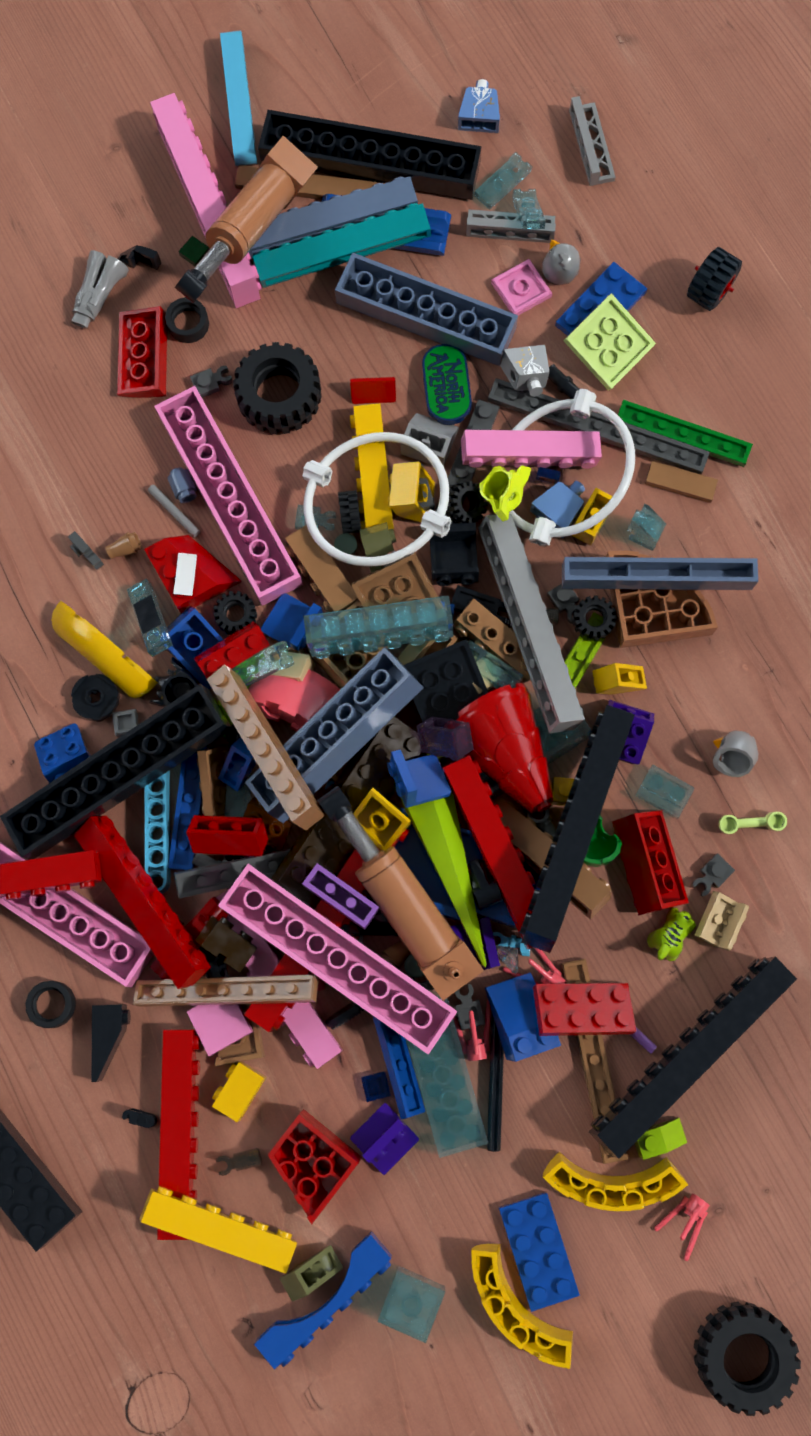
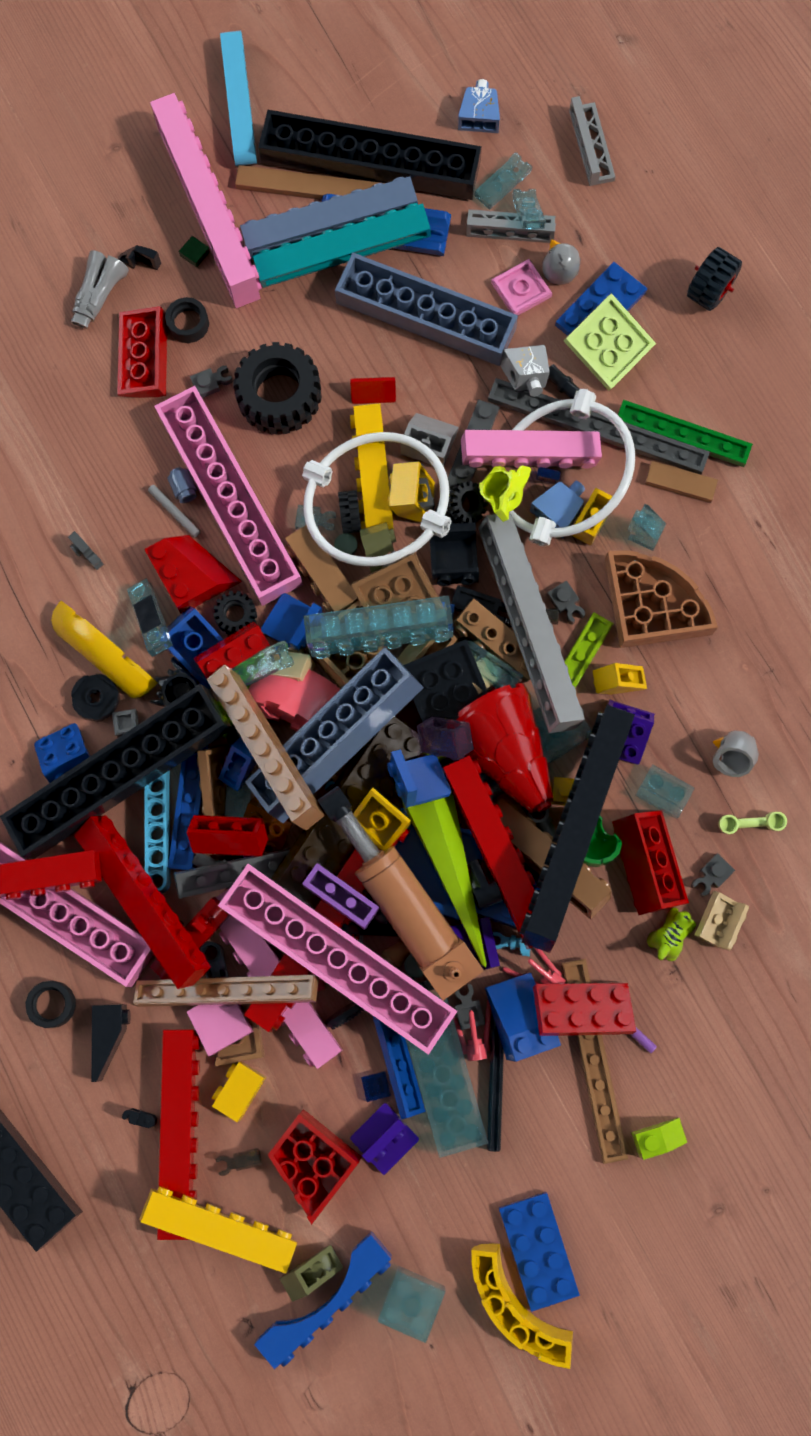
(125, 545): medium nougat cone -> none
(185, 574): white sticker -> none
(220, 938): dark brown brick -> none
(250, 213): nougat piece -> none
(446, 384): tile -> none
(509, 957): clear slope -> none
(601, 606): black tyre -> none
(614, 1192): yellow brick -> none
(659, 573): sand blue brick -> none
(691, 1055): black brick -> none
(696, 1210): coral plant -> none
(775, 1379): black tyre -> none

